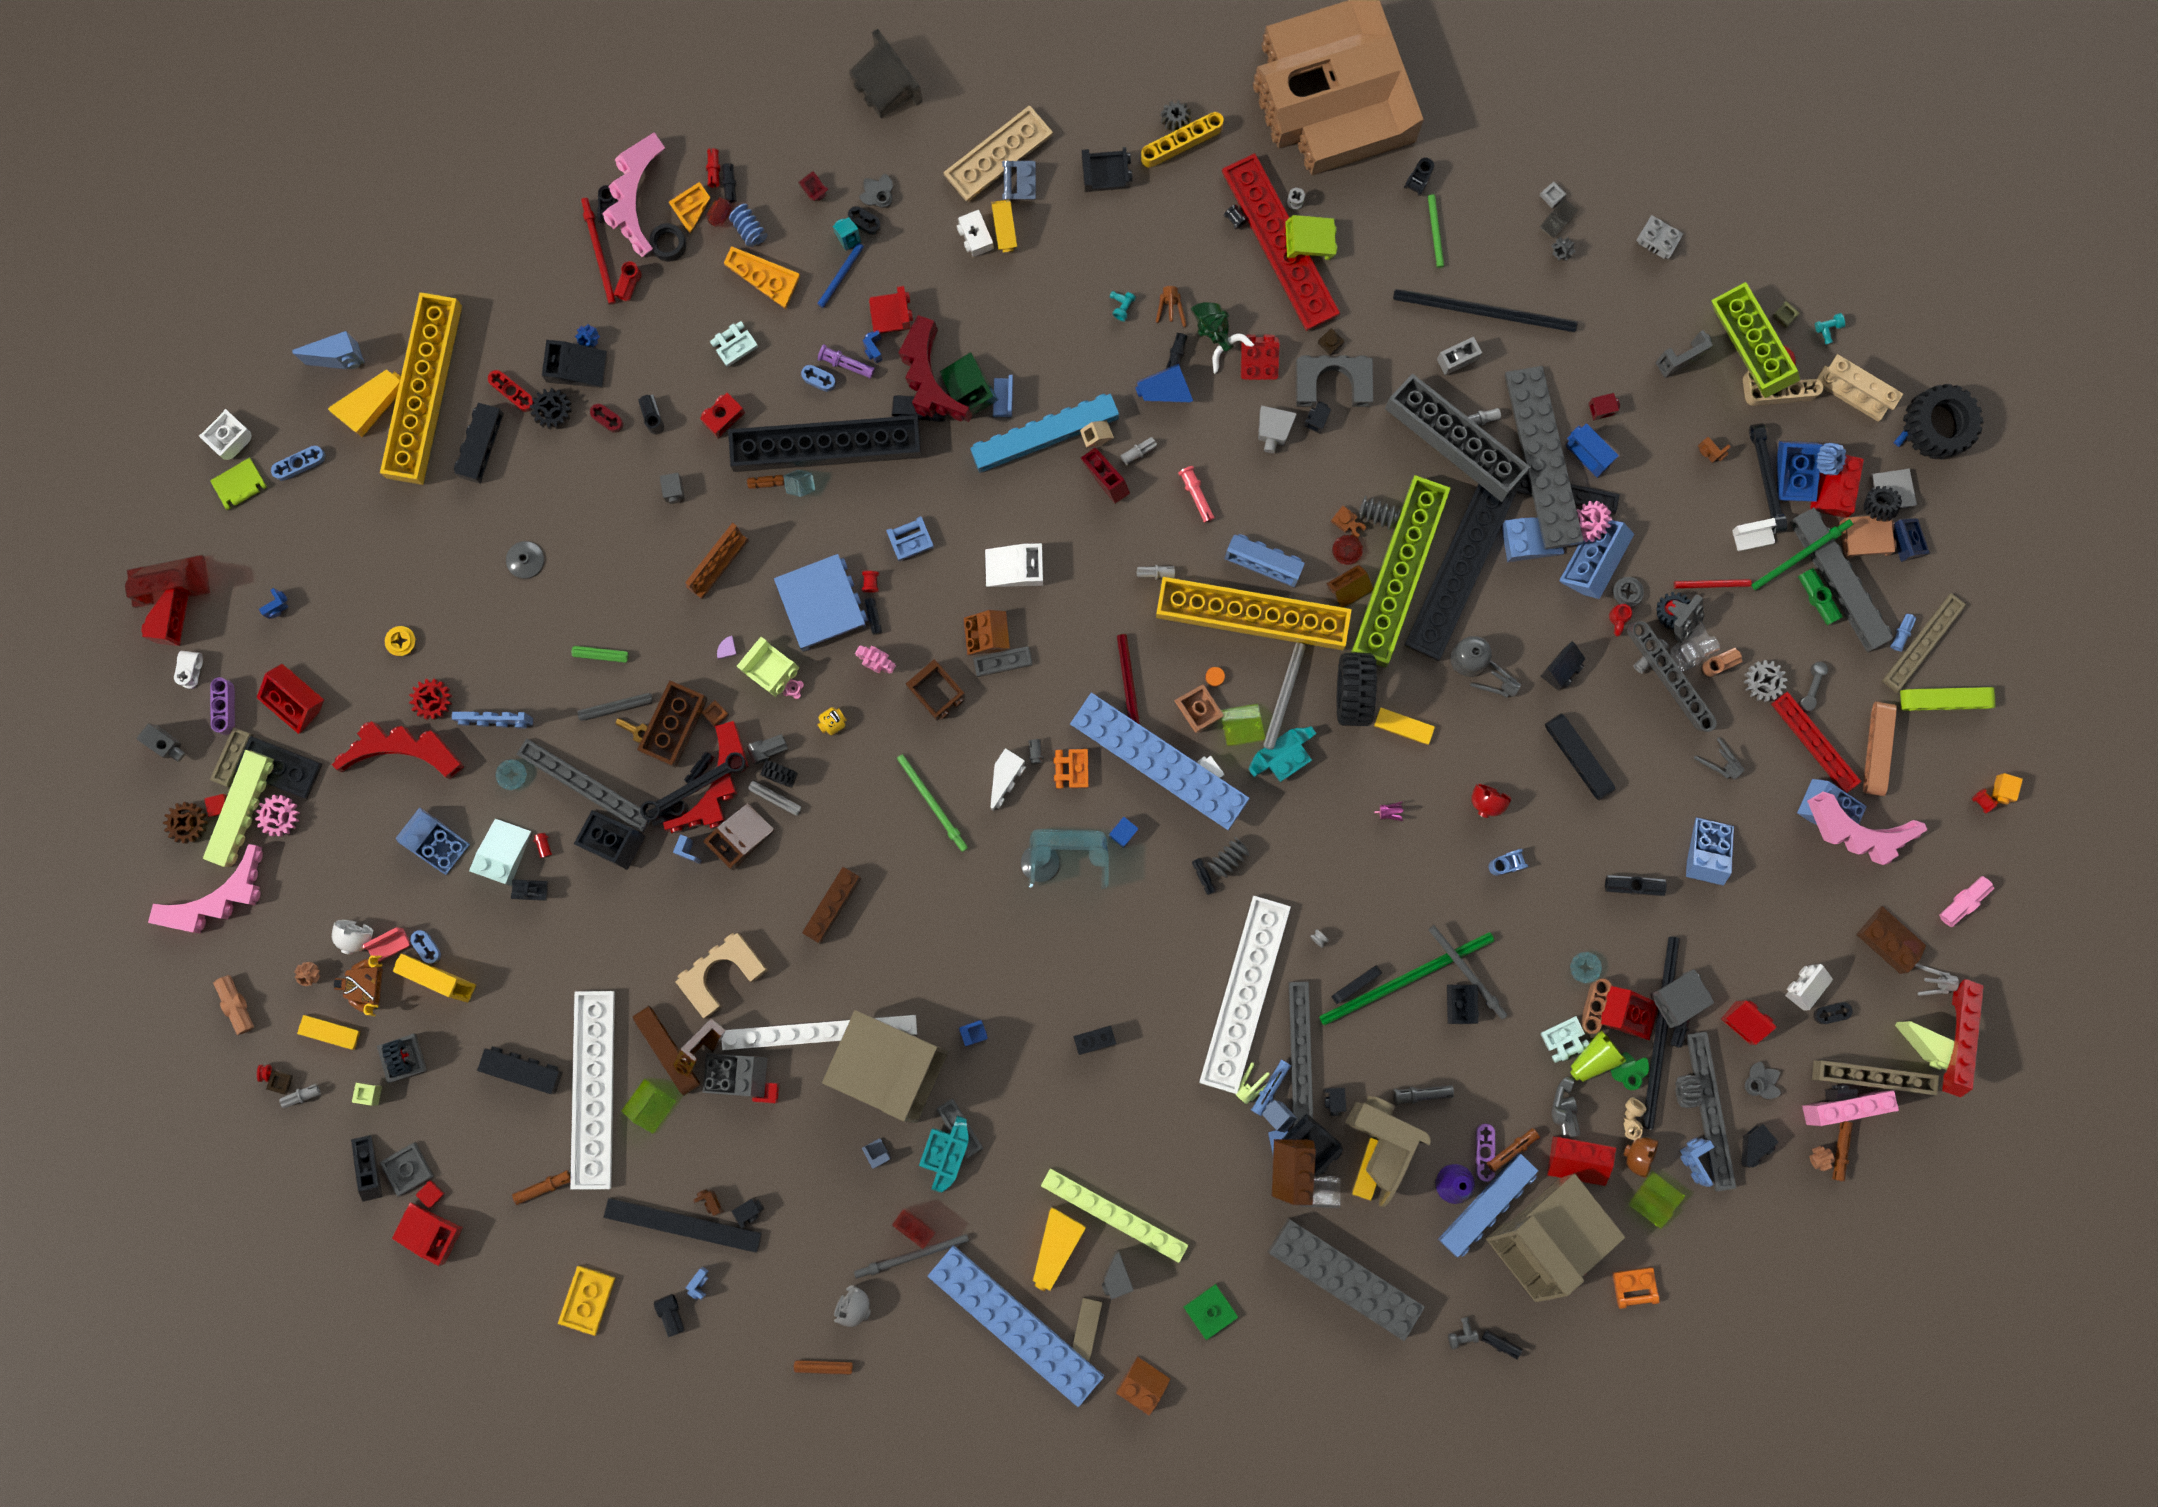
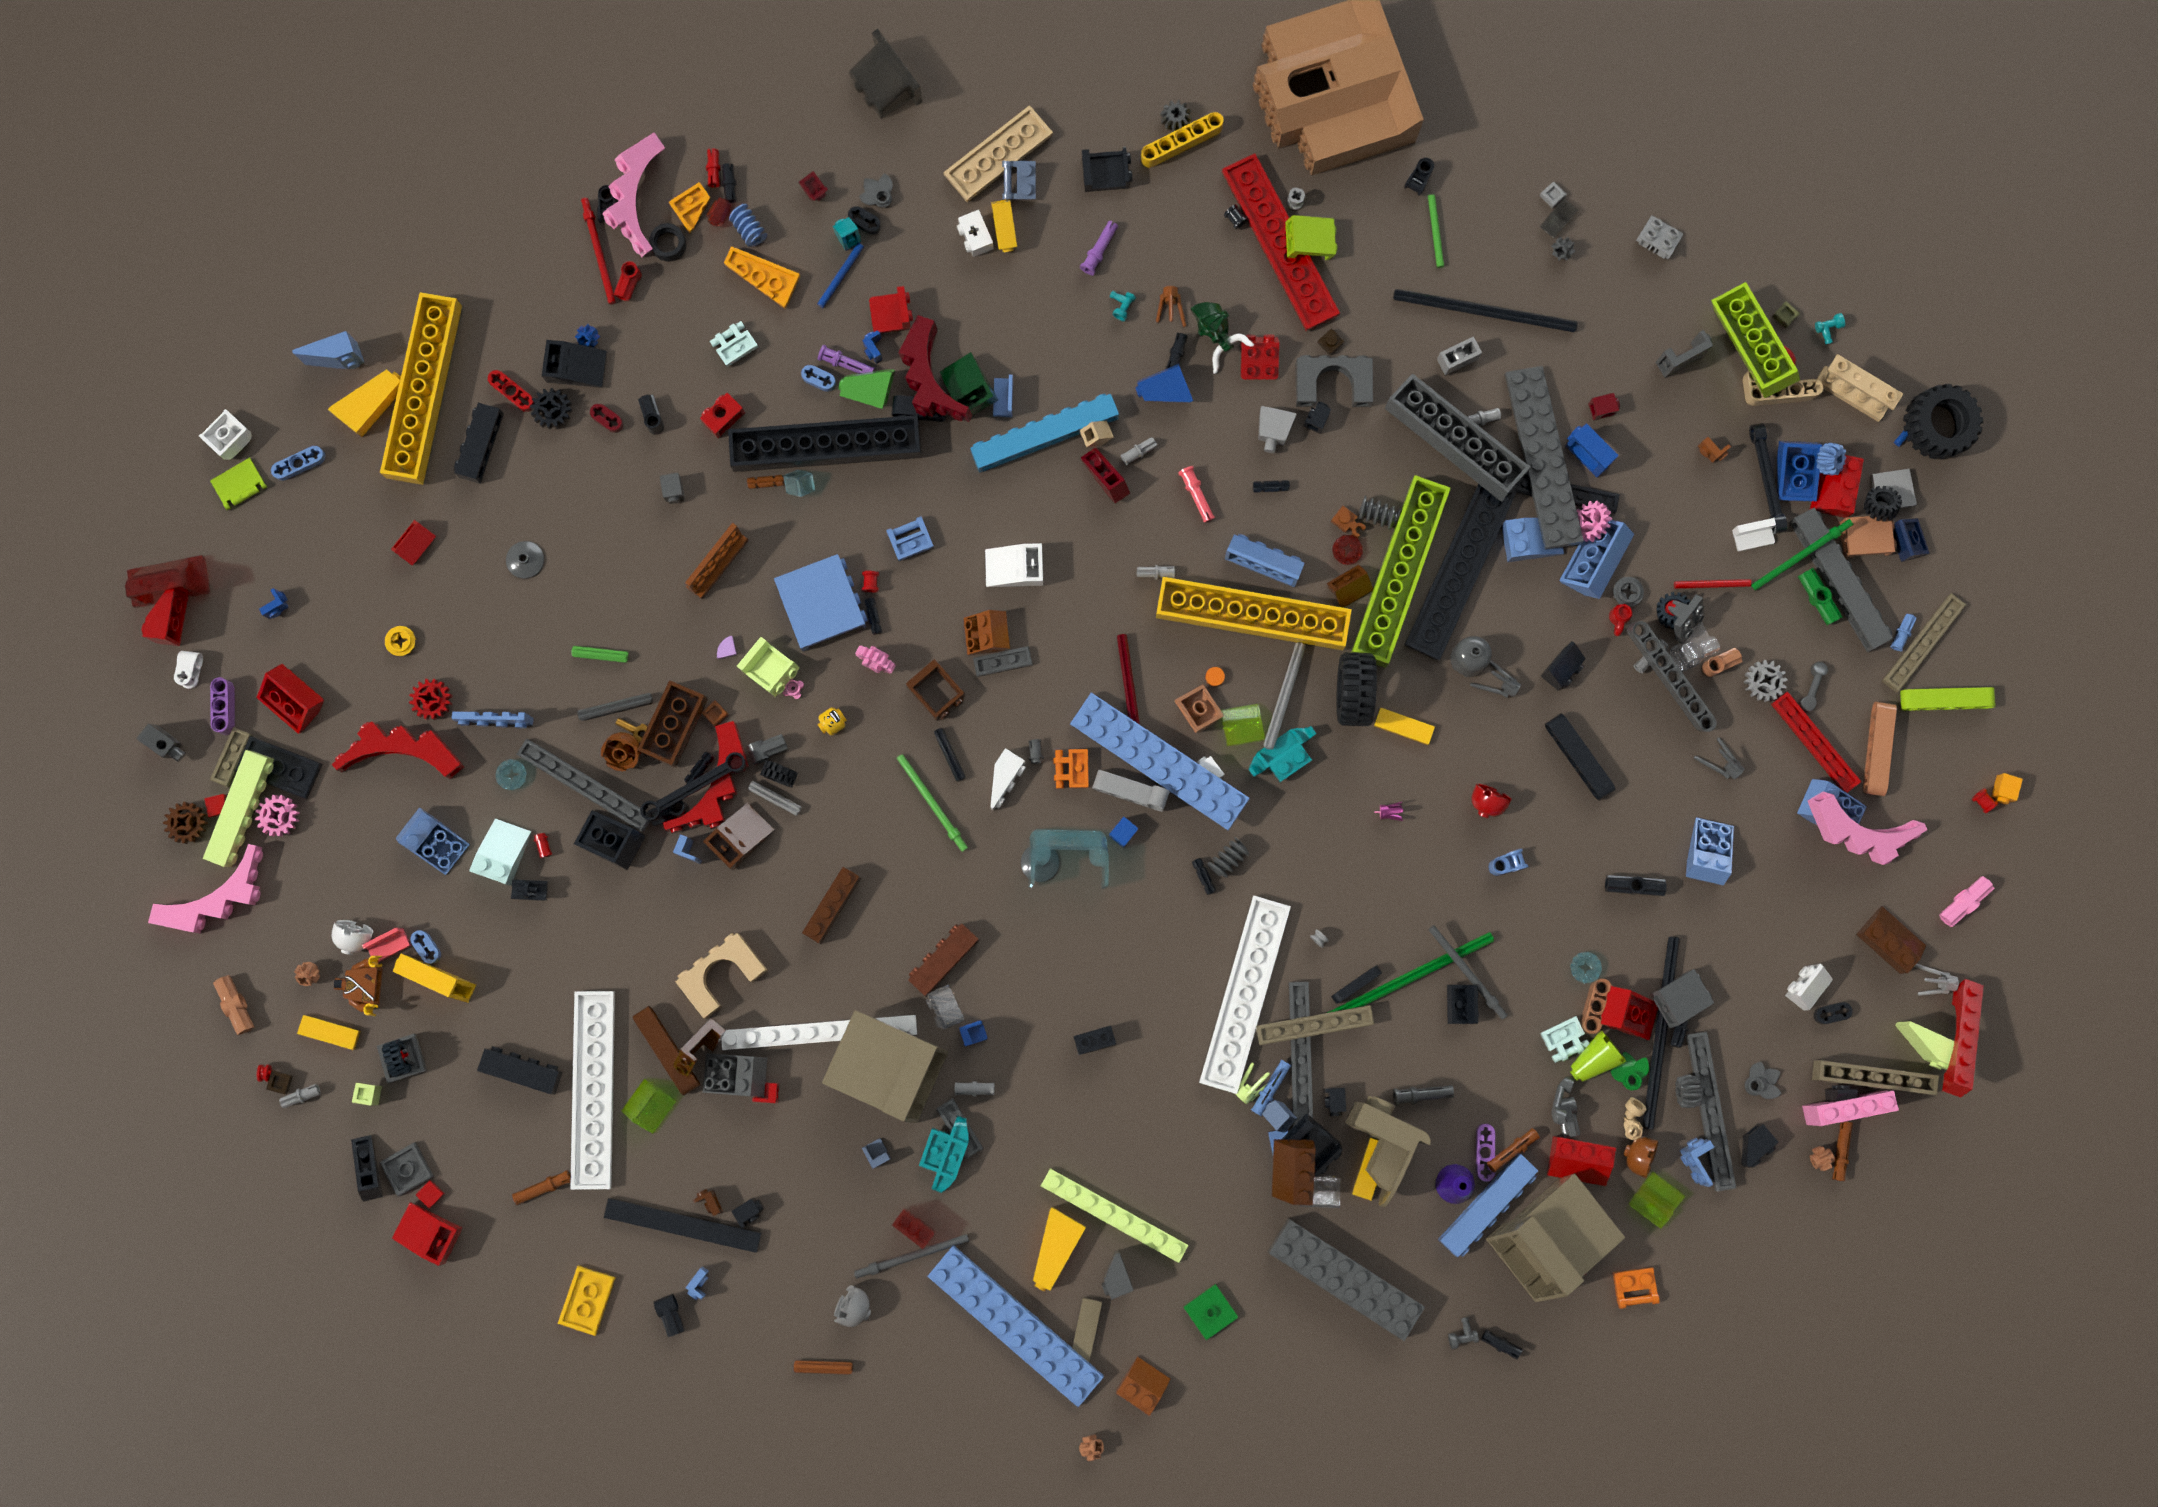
(413, 542): none -> red brick
(621, 751): none -> dark orange cylinder
(868, 387): none -> bright green slope
(943, 960): none -> copper brick
(945, 1007): none -> clear brick
(949, 754): none -> black axle
(974, 1088): none -> light grey pin
(1091, 1447): none -> nougat gear
(1095, 254): none -> medium lavender pin
(1131, 791): none -> light grey beam
(1271, 486): none -> black axle
(1314, 1025): none -> dark tan tile
(1748, 1021): red slope -> none

